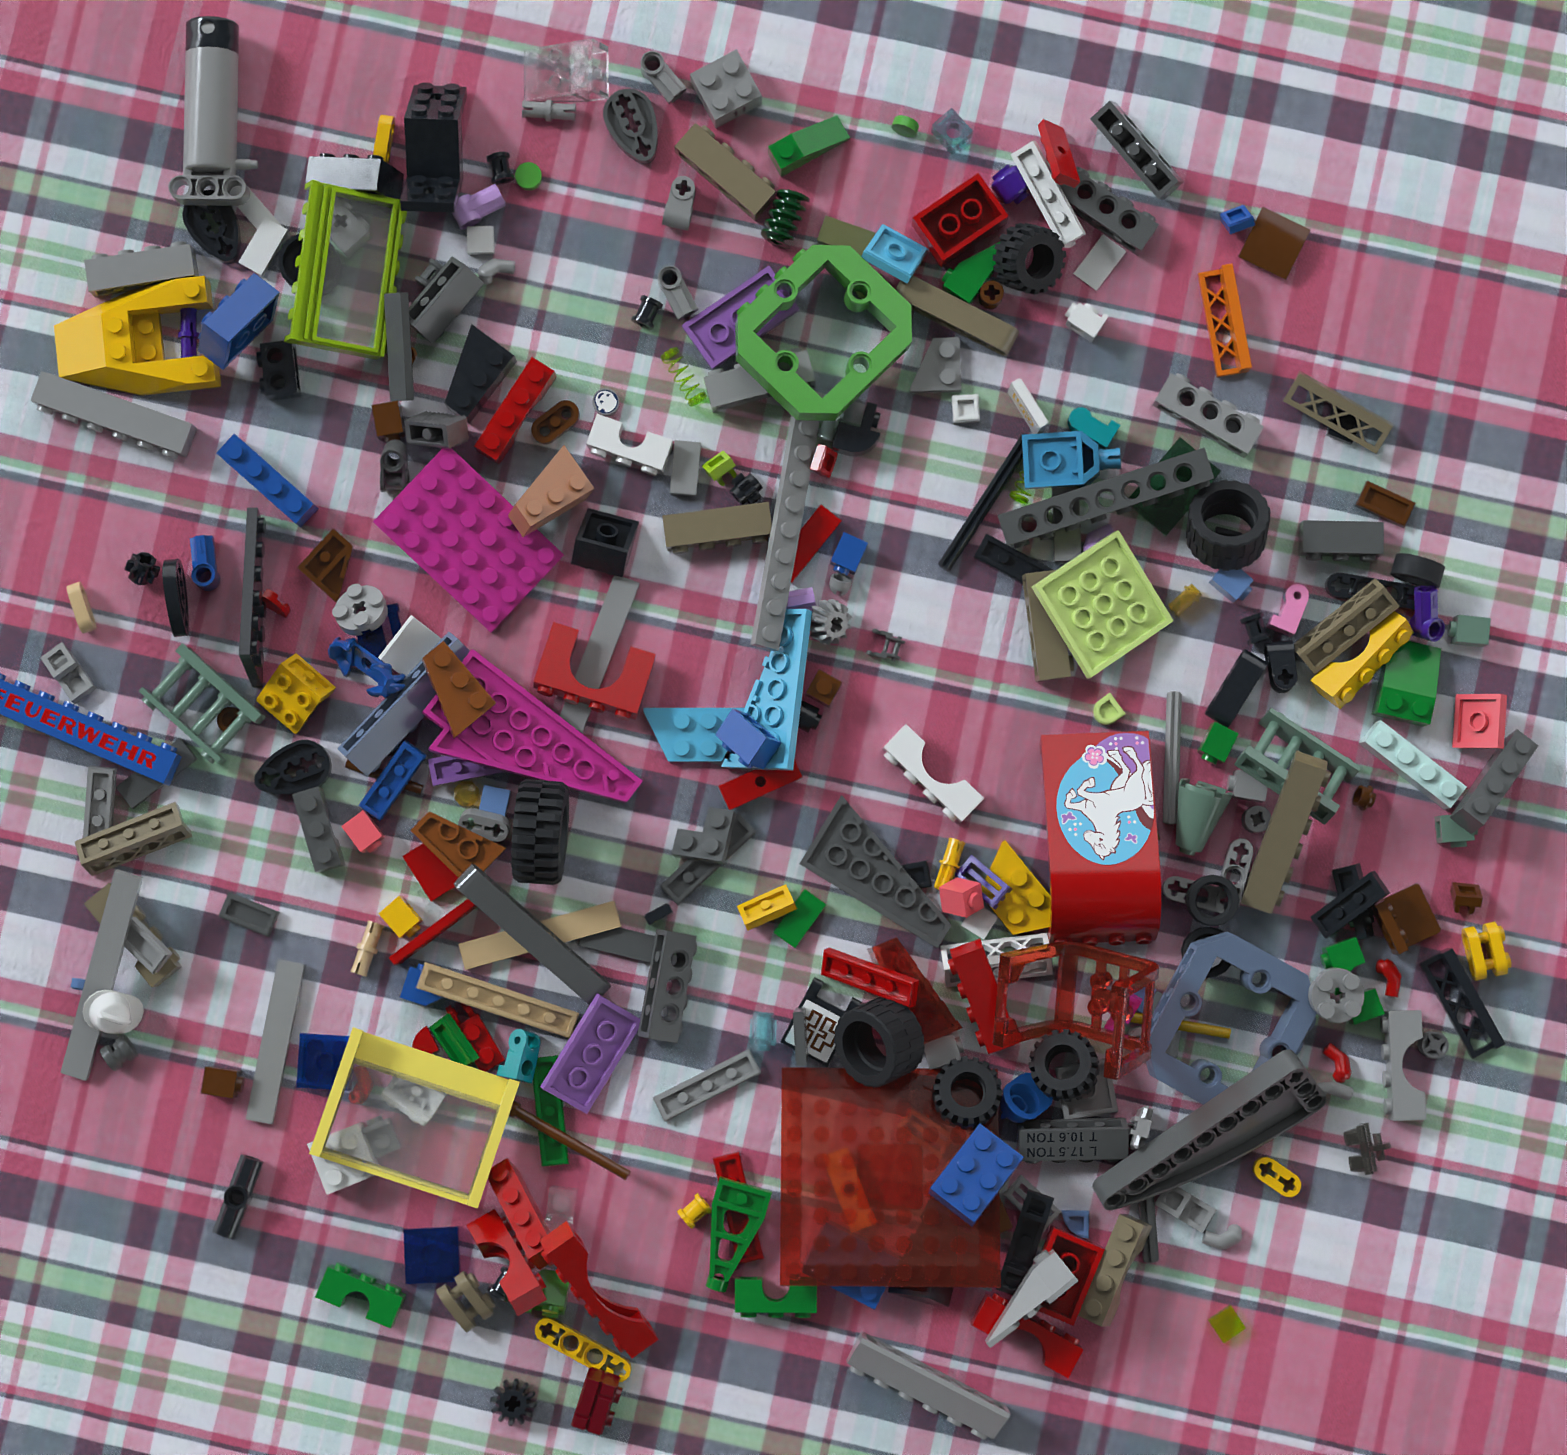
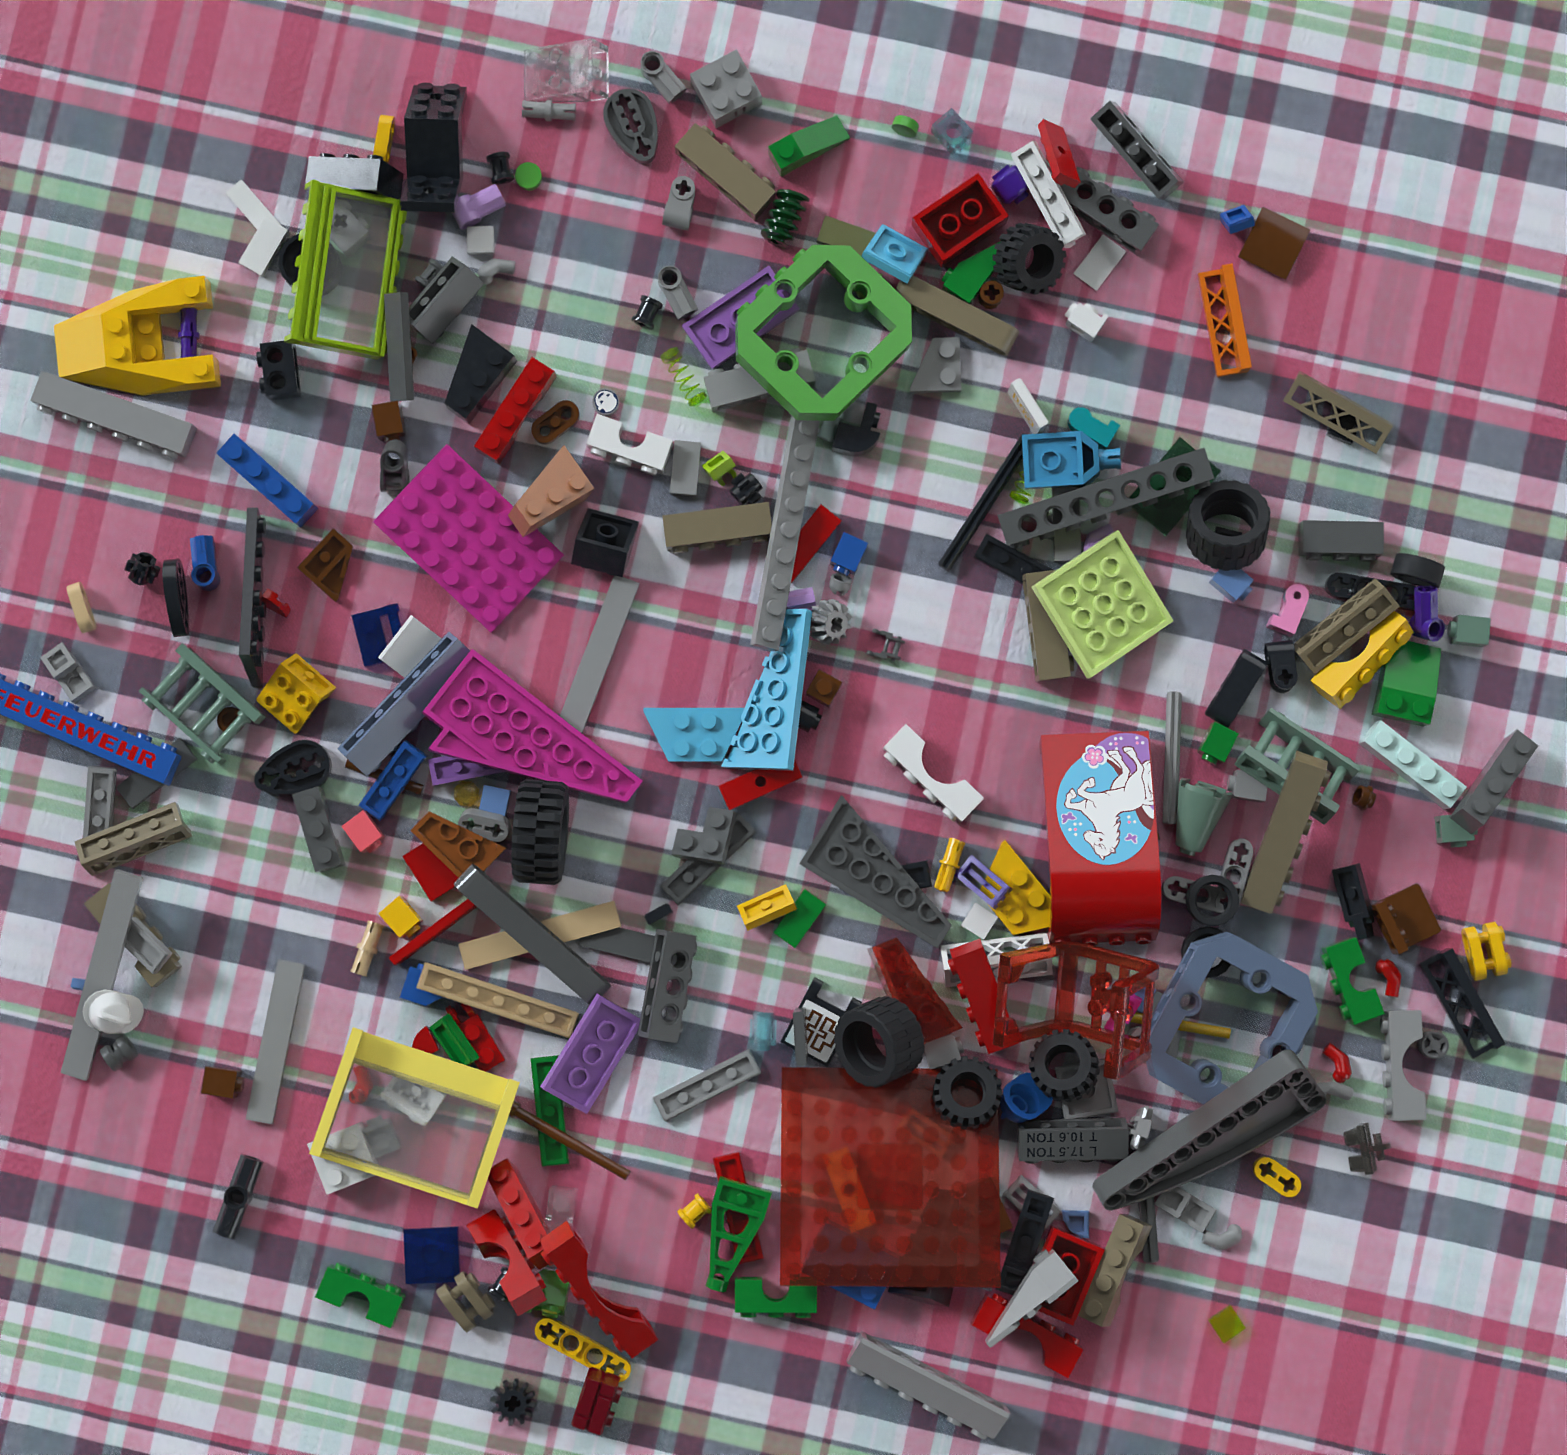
(139, 269): light grey brick -> none
(208, 240): black piece -> none
(211, 115): light grey piece -> none
(237, 320): blue brick -> none
(249, 914): dark grey tile -> none
(319, 1059): clear blue plate -> none
(349, 654): blue piece -> none
(355, 598): light grey plate -> none
(436, 430): flat silver brick -> none
(458, 691): dark orange wing -> none
(521, 1056): teal leg -> none
(621, 697): red arch -> none
(747, 739): brick -> none
(823, 461): red tile -> none
(870, 977): red tile -> none
(961, 897): coral brick -> none
(965, 408): white tile -> none
(975, 1175): blue brick -> none
(1107, 710): yellowish green tile -> none
(1184, 600): clear yellow pin -> none
(1193, 416): light grey brick -> none
(1250, 821): flat silver wheel -> none
(1255, 628): black bush -> none
(1326, 1007): light grey plate -> none
(1350, 904): black plate -> none
(1385, 504): reddish brown tile -> none
(1466, 895): reddish brown tile -> none
(1479, 721): coral plate -> none

